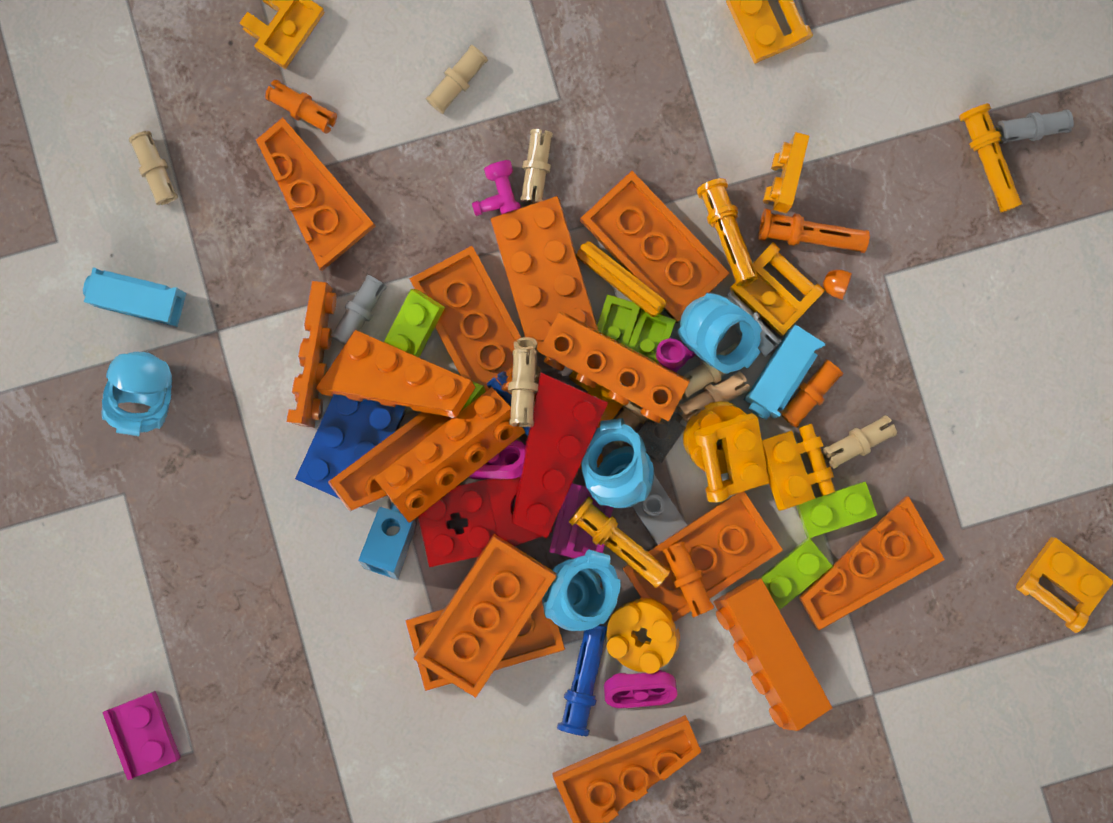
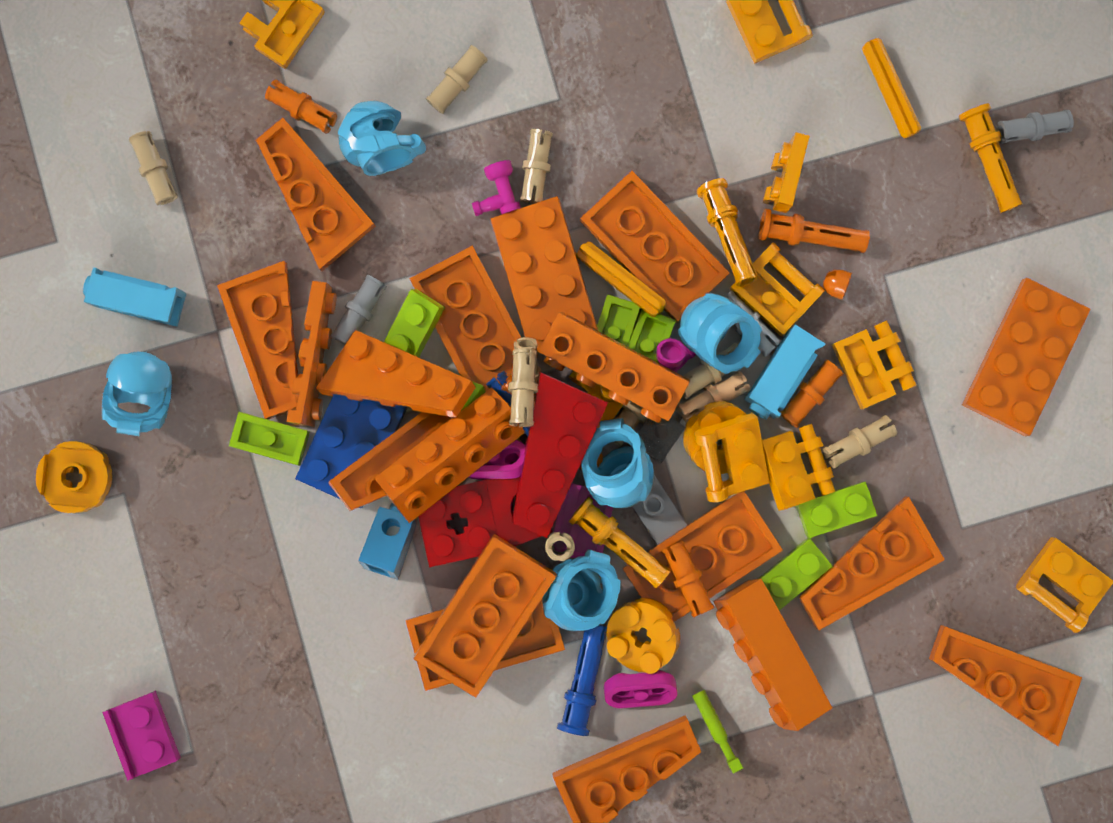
(95, 477): none -> light orange plate
(264, 330): none -> orange wing
(269, 438): none -> lime plate
(369, 141): none -> medium azure helmet
(562, 556): none -> tan pin
(716, 729): none -> lime piece
(865, 369): none -> light orange plate
(891, 88): none -> light orange axle
(1017, 684): none -> orange wing
(1026, 357): none -> orange plate

